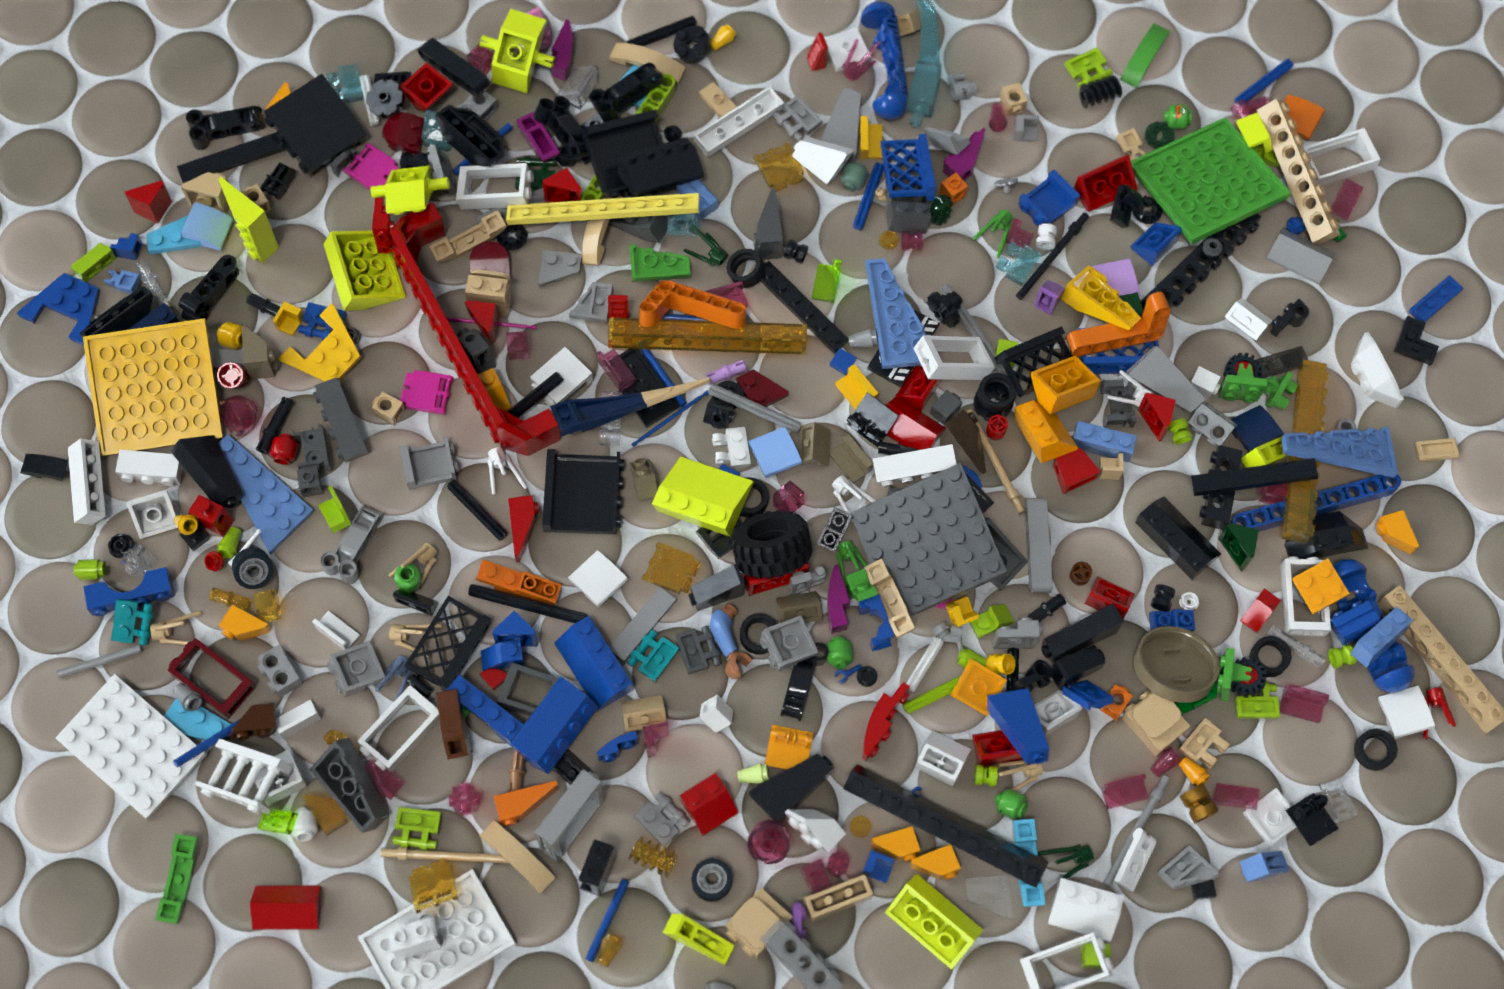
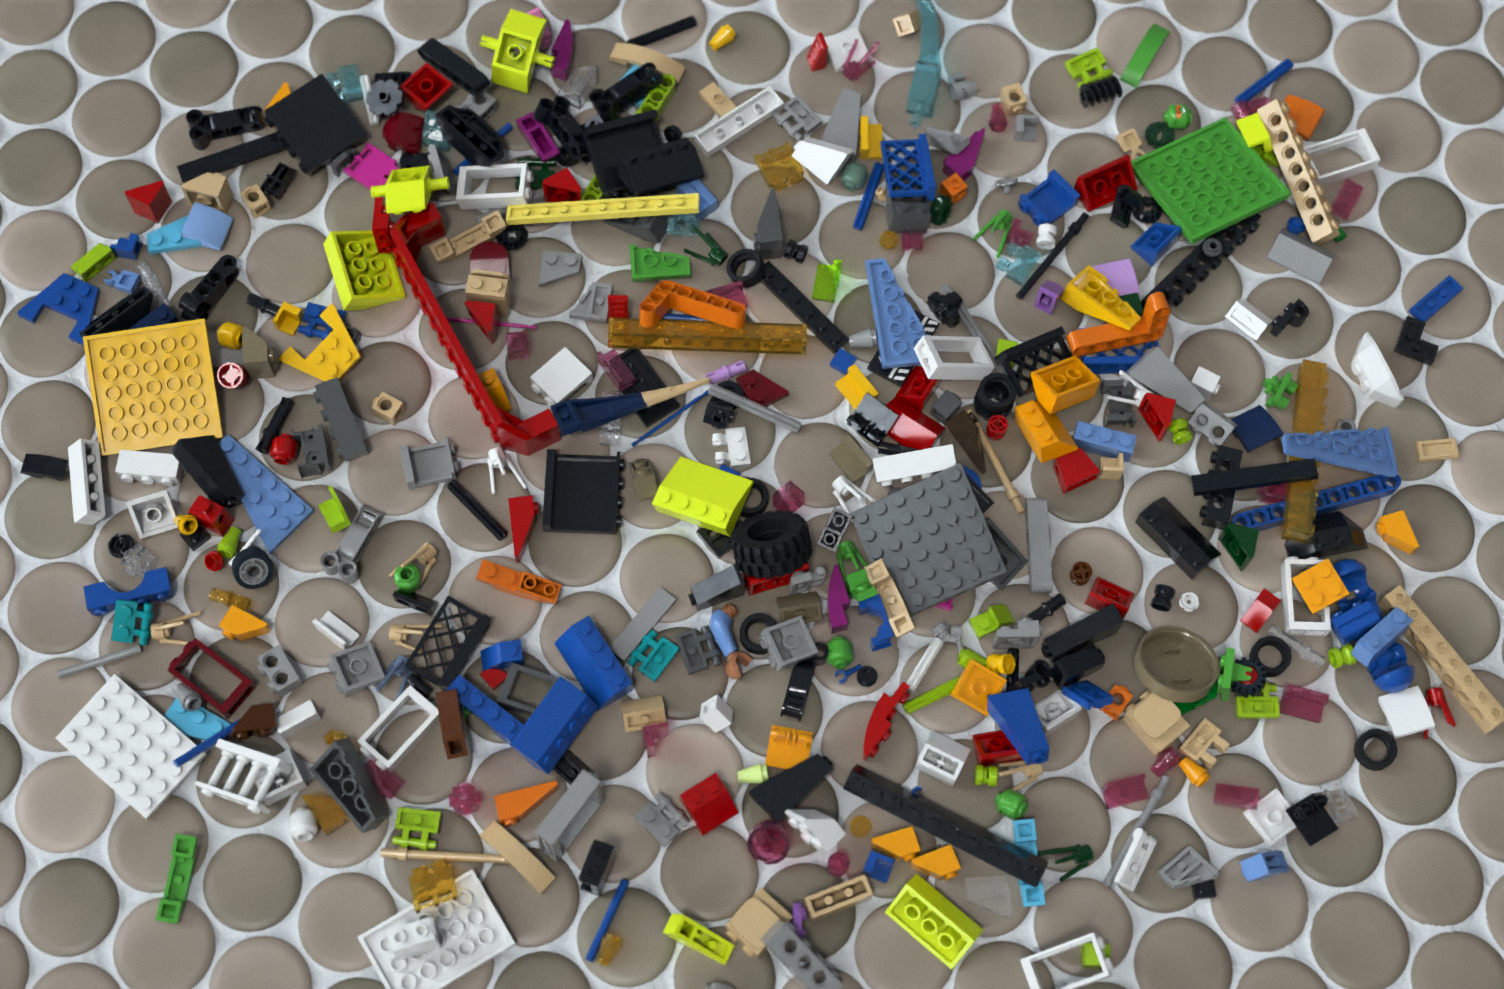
(90, 569): lime brick -> none
(238, 414): clear pink cylinder -> none
(251, 223): neon yellow slope -> none
(267, 606): clear yellow panel -> none
(278, 821): clear neon green plate -> none
(285, 907): red slope -> none
(310, 482): dark grey brick -> none
(426, 391): dark pink plate -> none
(473, 346): dark grey torso -> none
(481, 59): clear pink brick -> none
(515, 628): blue slope -> none
(516, 772): medium nougat axle -> none
(525, 604): black axle -> none
(535, 395): black axle -> none
(591, 248): tan slope -> none
(598, 578): white slope -> none
(610, 751): blue slope -> none
(653, 856): clear yellow piece -> none
(662, 374): blue bar -> none
(671, 569): clear yellow plate -> none
(685, 37): black plate -> none
(715, 868): wheel -> none
(775, 452): light blue slope -> none
(814, 444): dark tan panel -> none
(815, 876): clear pink panel -> none
(882, 17): blue piece -> none
(961, 611): yellow panel -> none
(1085, 909): white slope -> none
(1175, 618): blue slope -> none
(1199, 804): pearl gold wheel -> none
(1242, 379): bright green plate -> none
(1265, 454): neon yellow slope -> none
(1282, 362): clear smoke tile -> none

